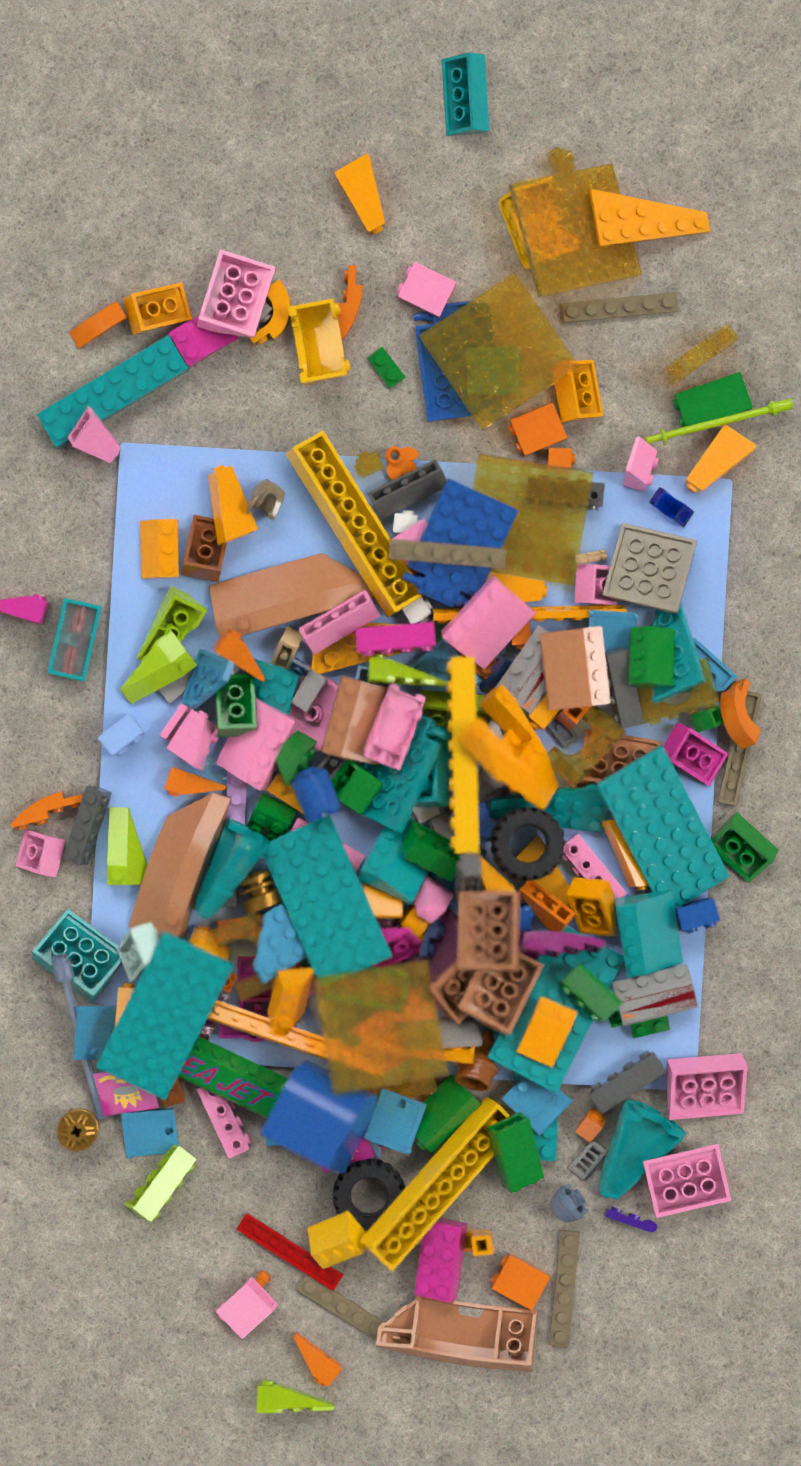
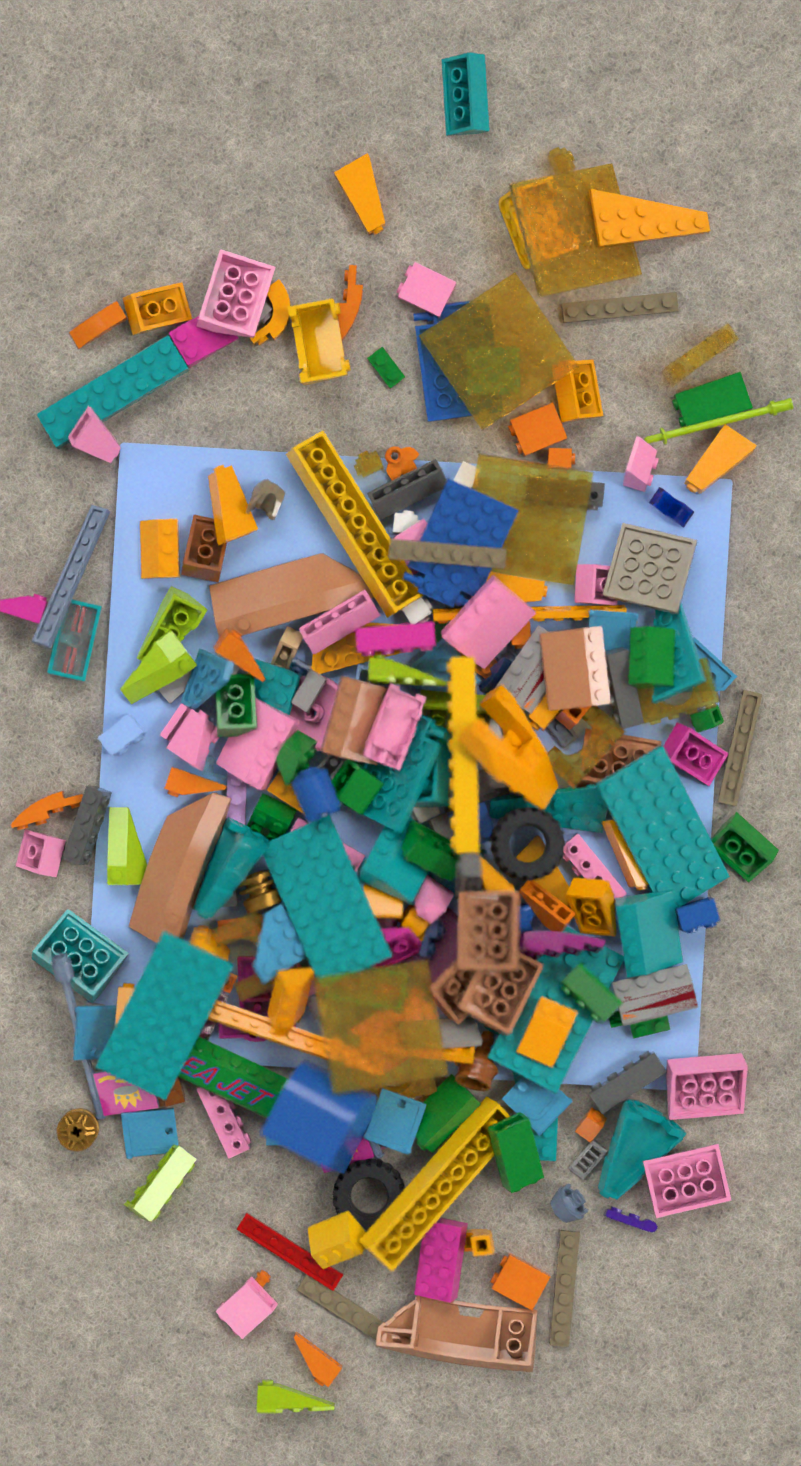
(70, 576): none -> sand blue tile
(137, 949): light aqua slope -> none
(466, 474): none -> white brick
(590, 557): tan axle -> none
(735, 716): orange arch -> none

